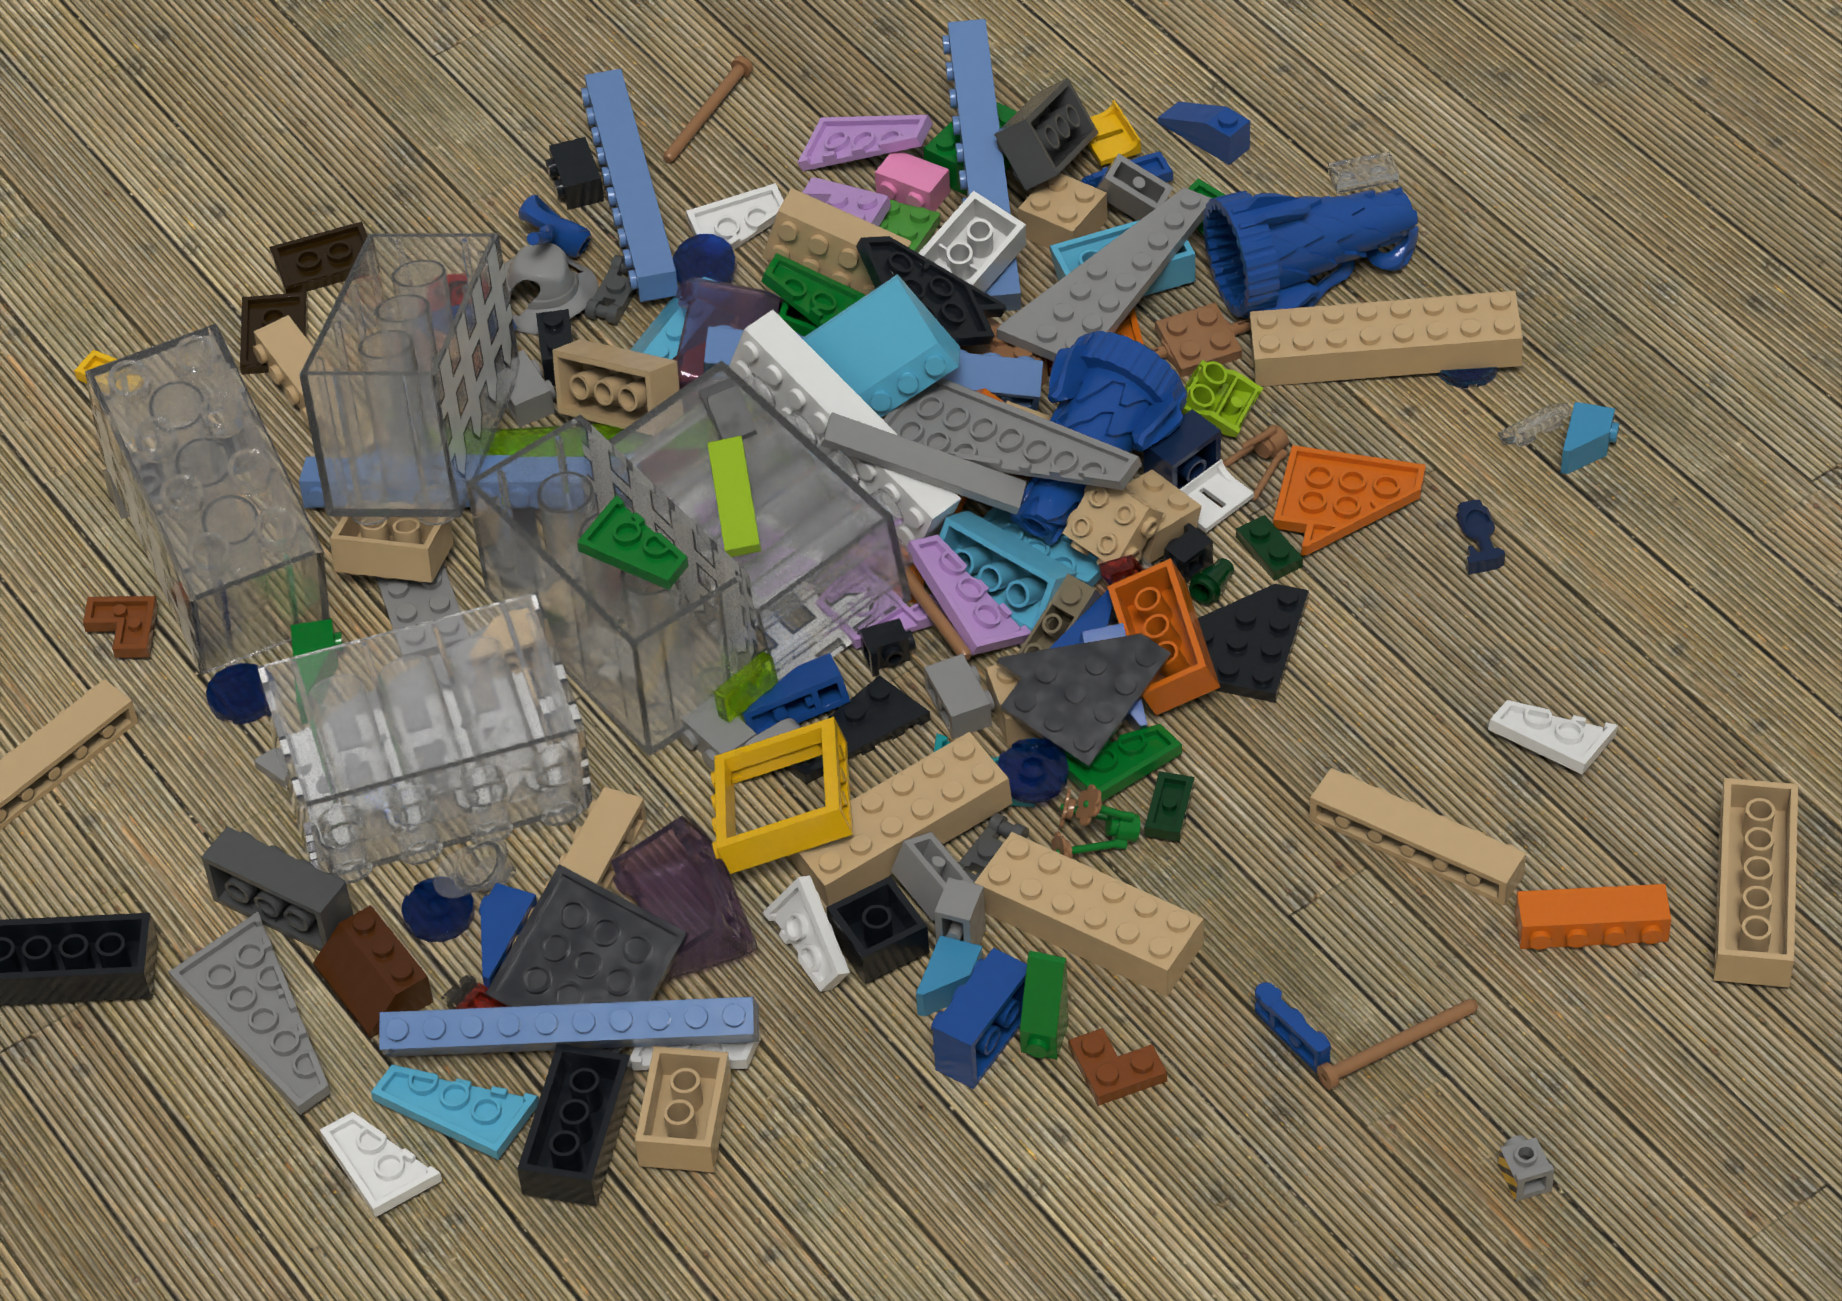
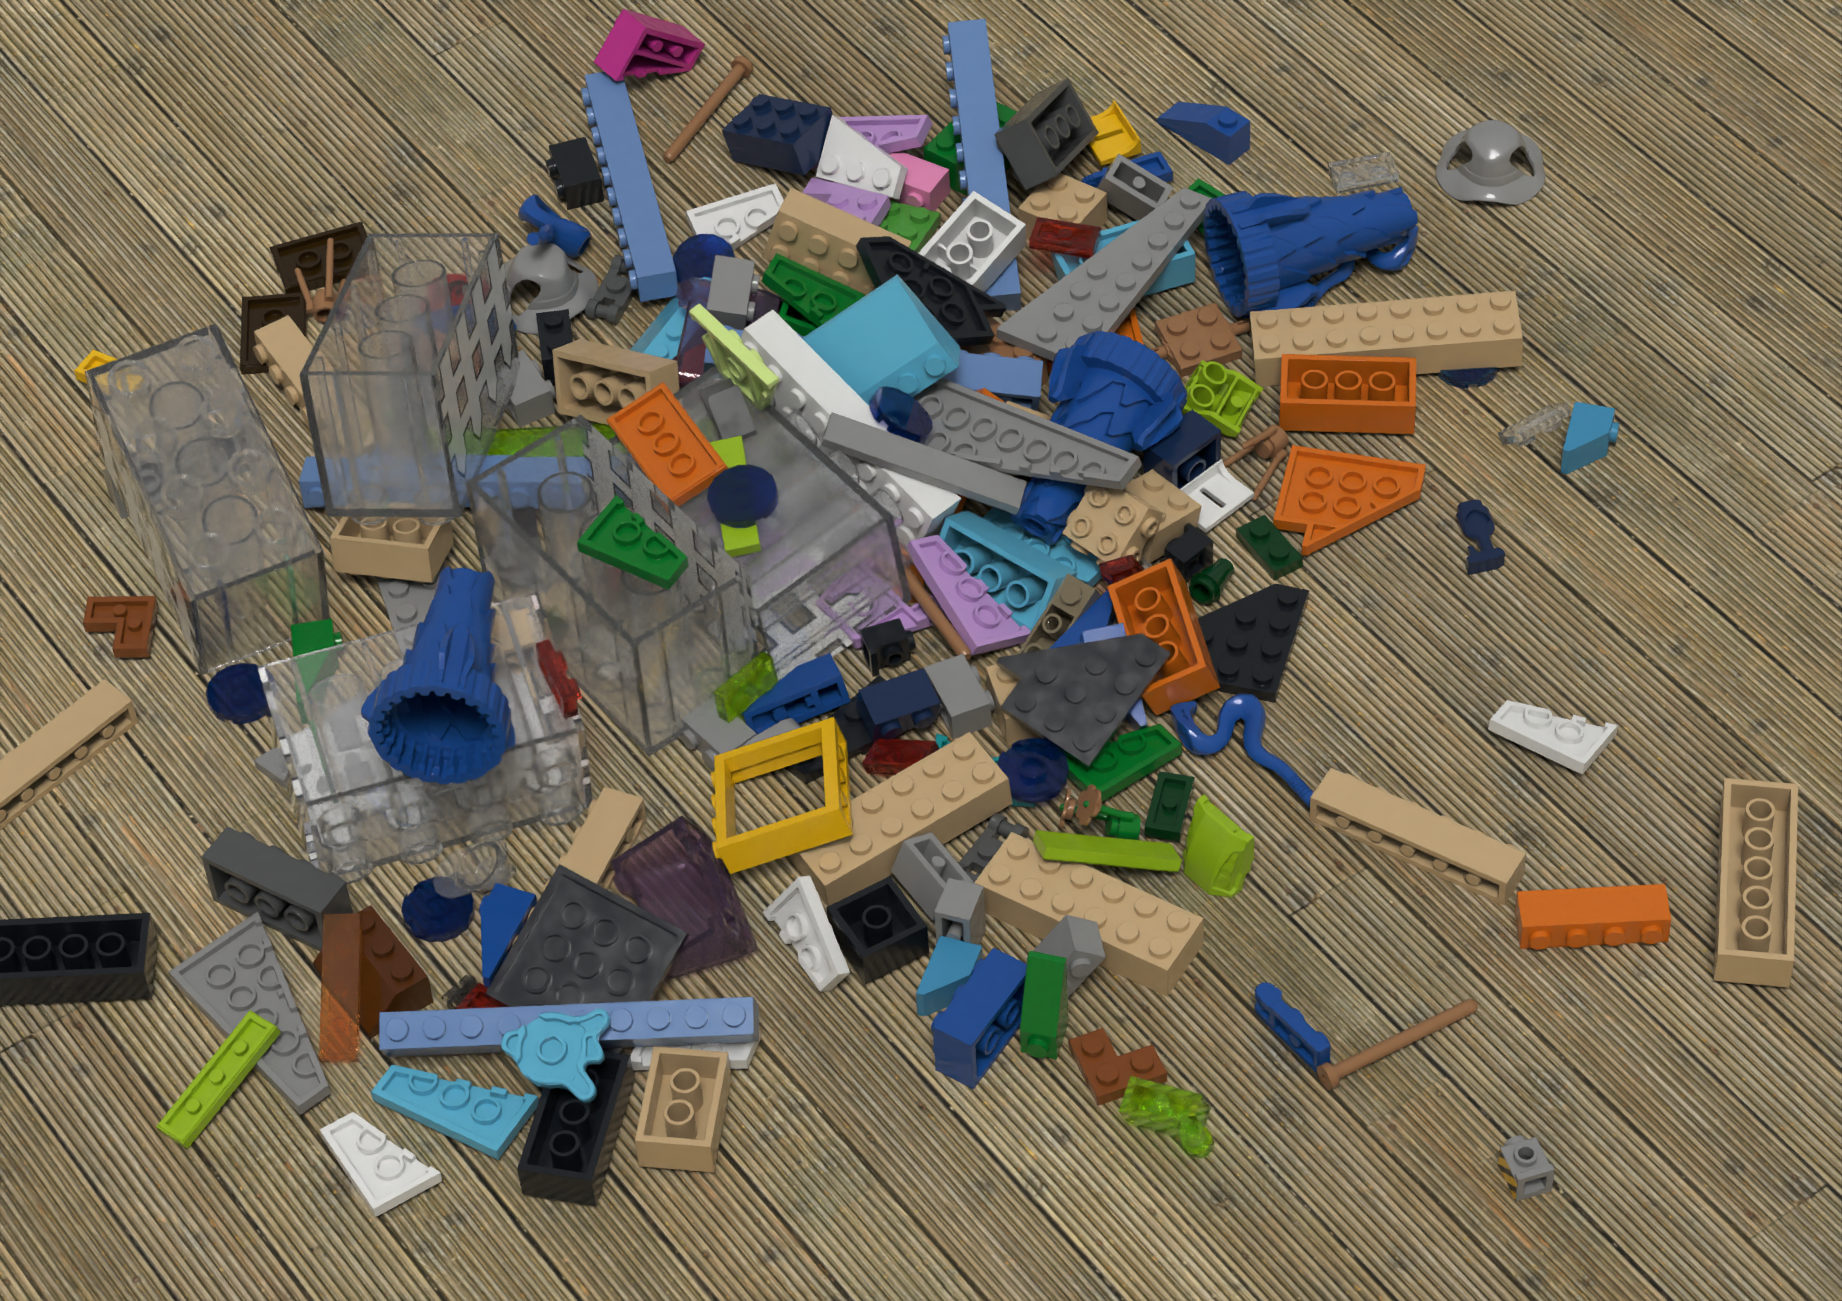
(218, 1079): none -> lime tile
(324, 298): none -> medium nougat plant
(340, 988): none -> clear orange tile
(441, 708): none -> blue cone
(553, 669): none -> clear red plate
(558, 1050): none -> medium azure tile
(647, 45): none -> dark pink wedge
(667, 444): none -> orange tile
(731, 289): none -> light grey brick
(736, 360): none -> yellowish green wing
(742, 496): none -> clear blue tile
(778, 134): none -> dark blue brick
(859, 163): none -> white wing
(895, 755): none -> clear red plate
(898, 705): none -> dark blue brick
(901, 413): none -> clear blue tile
(1065, 237): none -> clear red plate
(1077, 942): none -> light grey brick
(1107, 851): none -> lime tile
(1169, 1113): none -> clear neon green hinge
(1216, 851): none -> lime slope
(1238, 707): none -> blue animal
(1348, 394): none -> orange brick
(1489, 172): none -> light grey piece

